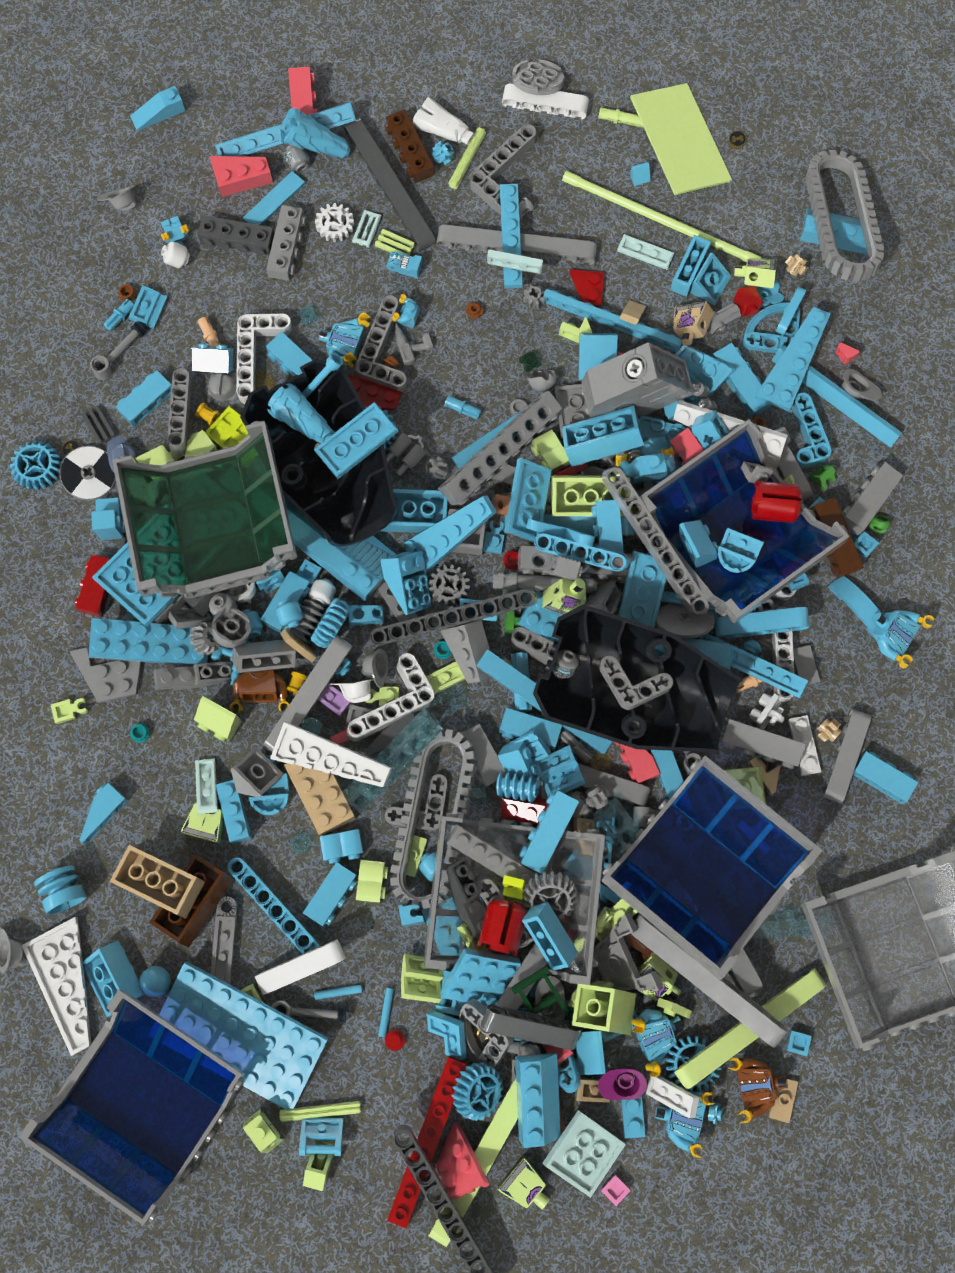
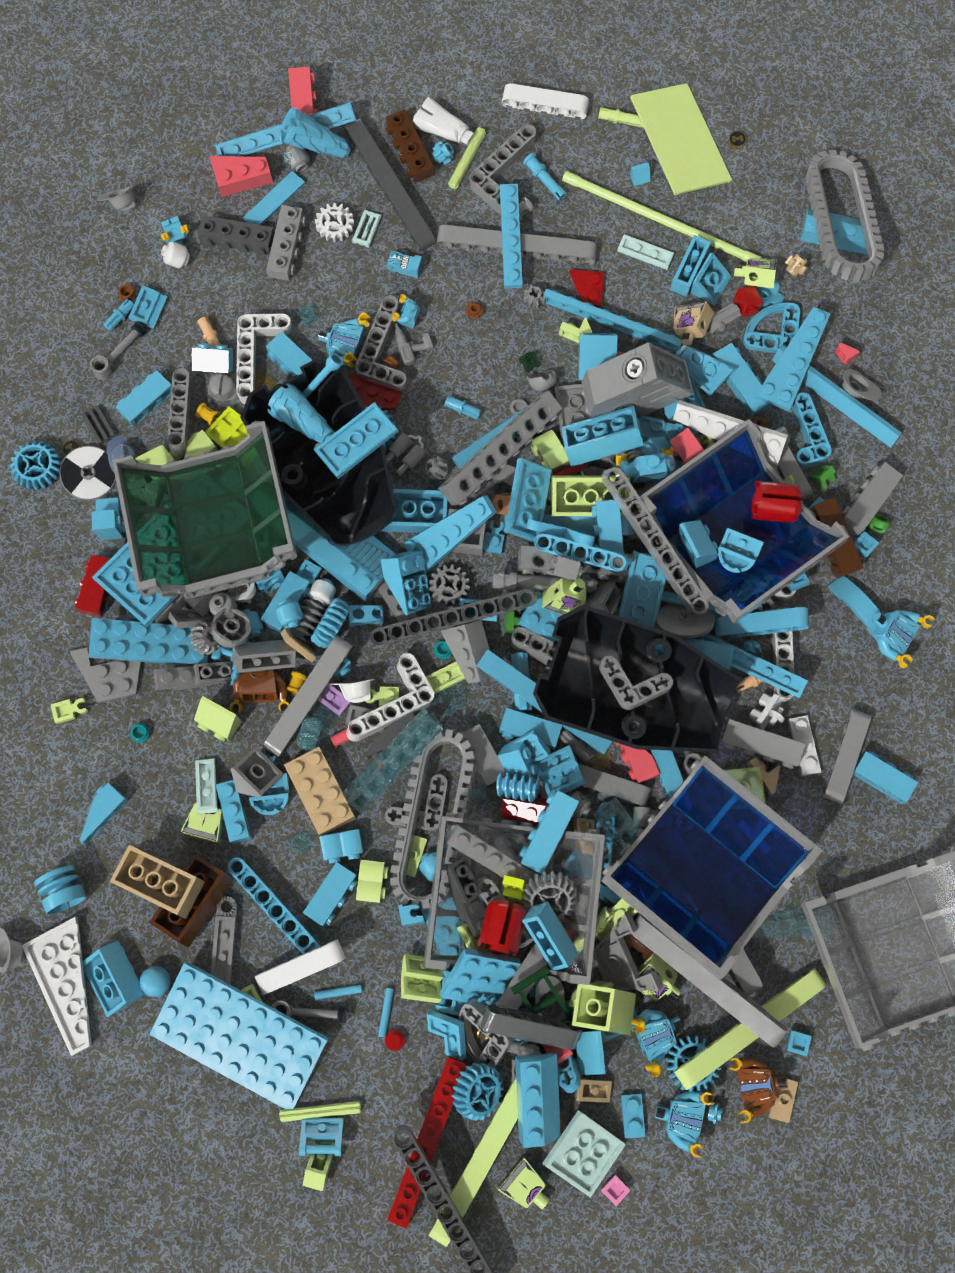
(136, 1109): clear blue window -> none
(158, 108): medium azure slope -> none
(262, 1132): yellowish green torso -> none
(317, 753): white wing -> none
(376, 666): light grey piece -> none
(395, 237): yellowish green tile -> none
(459, 1165): coral wing -> none
(510, 560): red plate -> none
(514, 261): light aqua tile -> none
(538, 77): light grey tile -> none
(539, 171): none -> medium azure pin
(565, 664): light grey head -> none
(597, 796): light grey gear -> none
(622, 1084): magenta piece -> none
(632, 312): tan tile -> none
(671, 1008): yellowish green plate -> none
(673, 1096): white plate -> none
(703, 391): light grey piece -> none
(709, 429): medium azure brick -> none
(755, 472): light grey bracket -> none
(791, 310): medium azure beam -> none
(805, 664): light grey tile -> none
(829, 730): tan gear -> none

